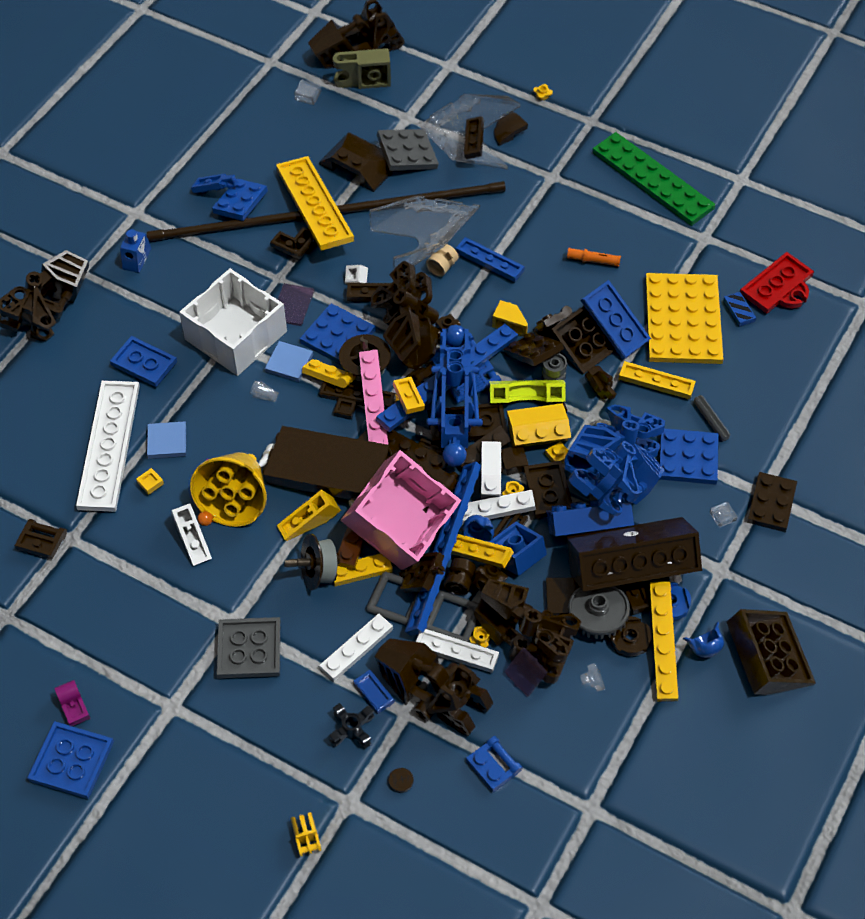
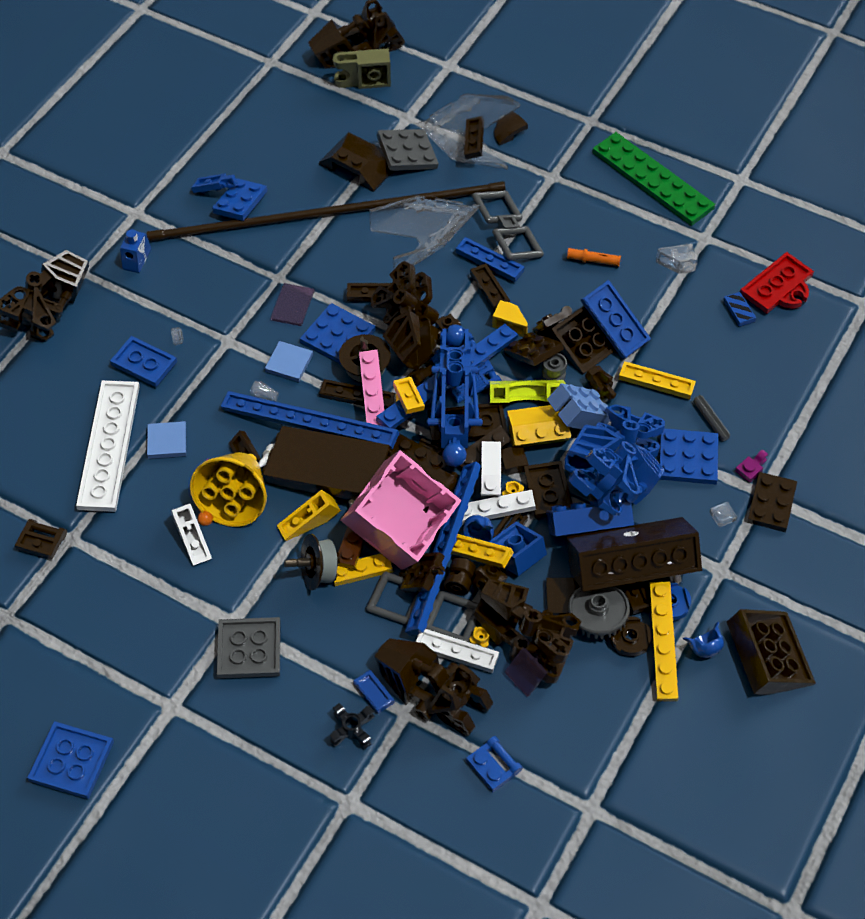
(72, 703): magenta plate -> none
(150, 481): yellow plate -> none
(177, 335): none -> clear tile
(233, 321): white tile -> none
(242, 444): none -> dark brown plate
(293, 246): dark brown brick -> none
(306, 836): yellow arm -> none
(307, 92): clear piece -> none
(308, 419): none -> blue plate
(315, 203): yellow plate -> none
(328, 373): yellow plate -> none
(345, 408): dark brown tile -> none
(356, 274): white slope -> none
(356, 647): white plate -> none
(401, 780): dark brown piece -> none
(442, 260): tan wheel -> none
(489, 285): none -> dark brown plate
(508, 225): none -> dark grey bar
(543, 92): yellow plate -> none
(557, 452): yellow plate -> none
(581, 407): none -> medium blue piece
(593, 678): clear tile -> none
(678, 258): none -> clear slope
(683, 318): yellow plate -> none
(750, 468): none -> magenta plate

